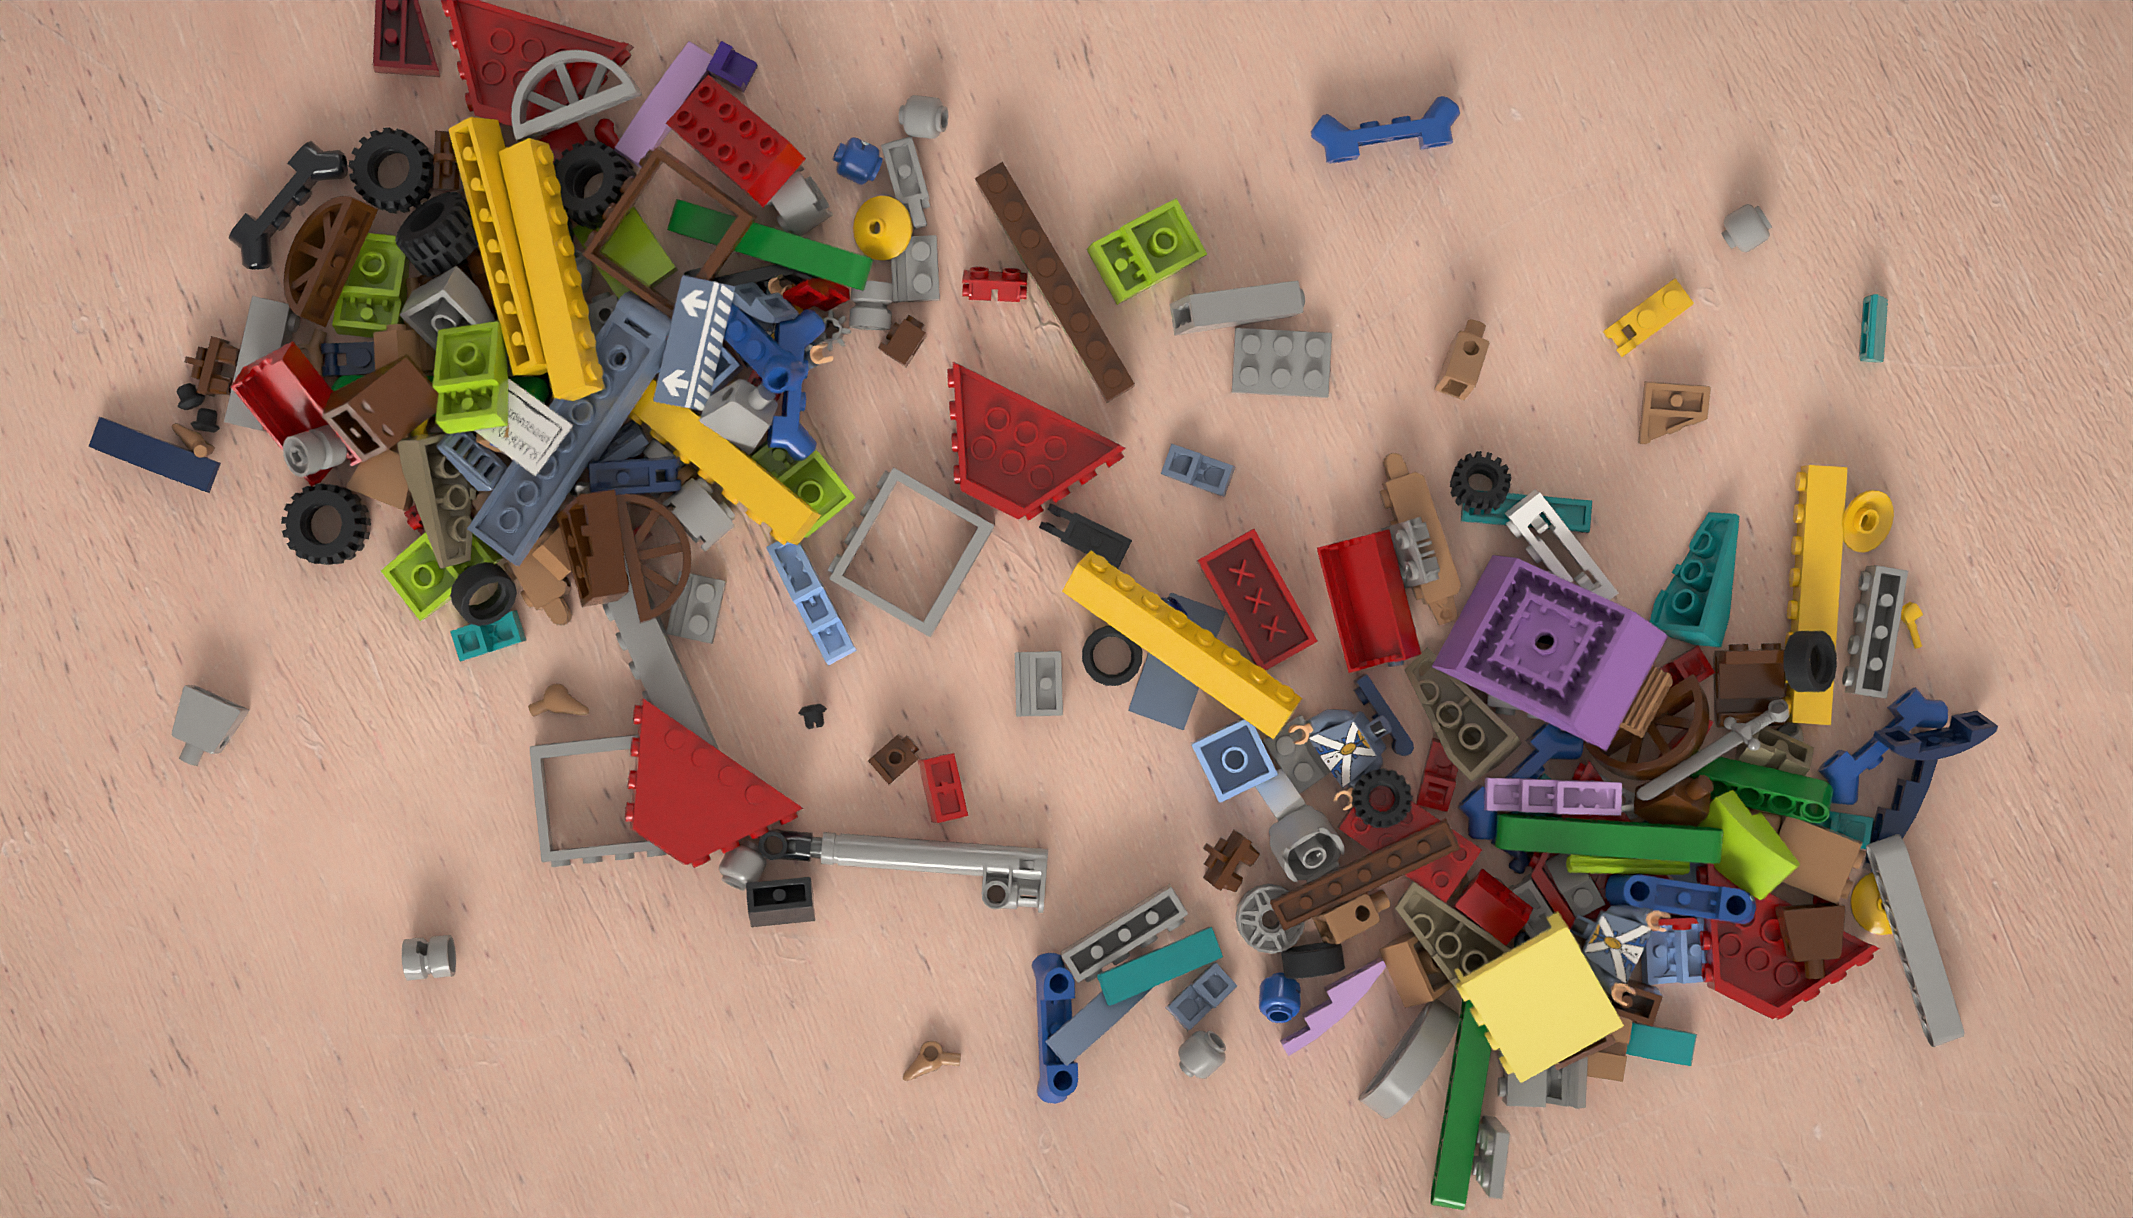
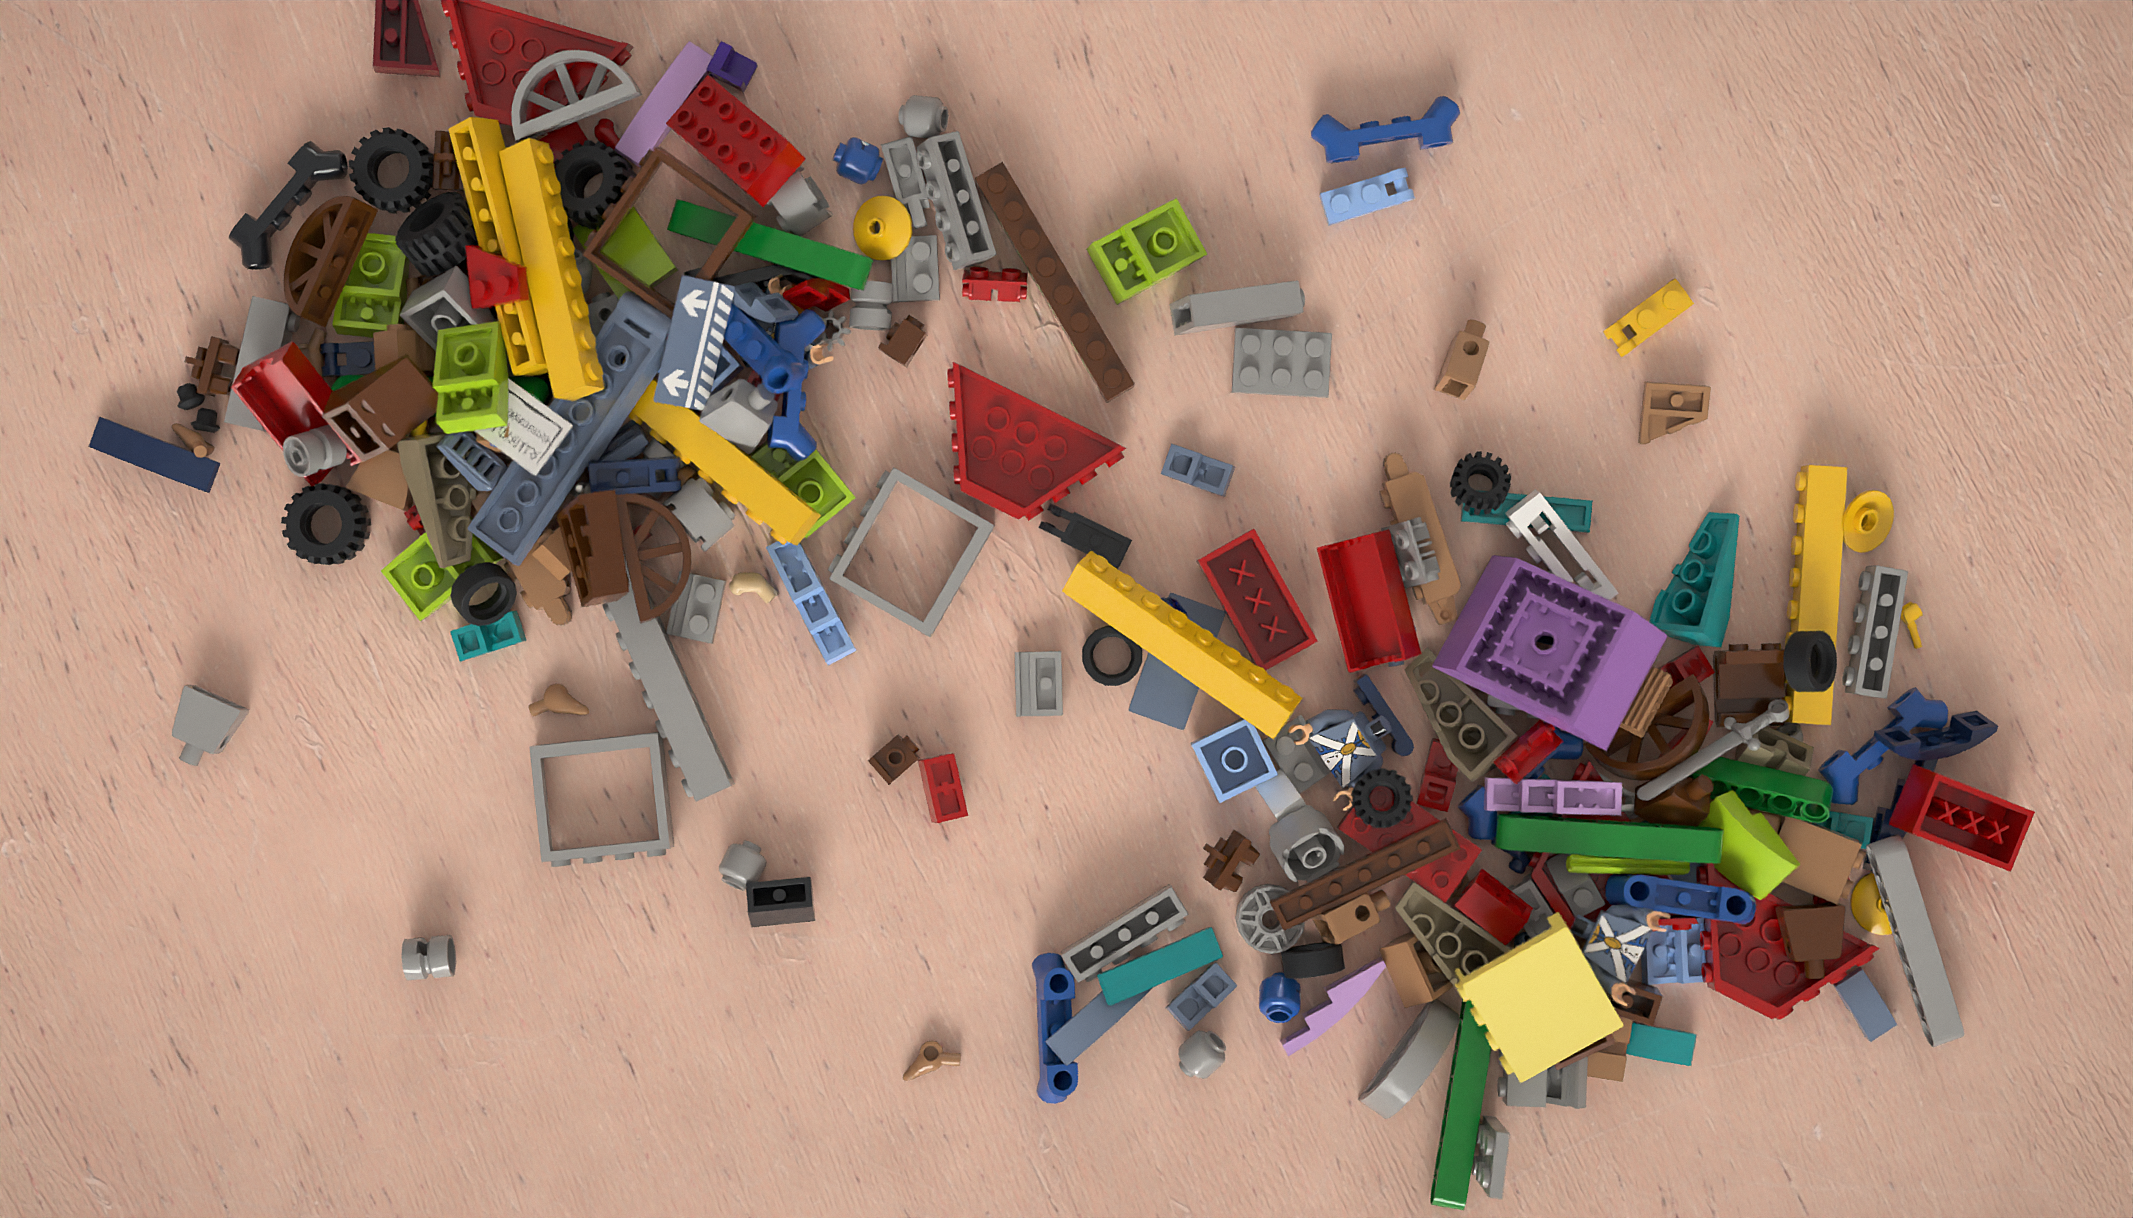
(494, 279): none -> red wing
(693, 795): red piece -> none
(752, 583): none -> tan arm
(812, 714): black piece -> none
(955, 200): none -> light grey brick
(1011, 867): light grey piece -> none
(1365, 196): none -> light blue plate
(1528, 751): none -> red hinge
(1746, 228): light grey head -> none
(1865, 1004): none -> sand blue slope
(1873, 328): teal slope -> none
(1961, 817): none -> red brick

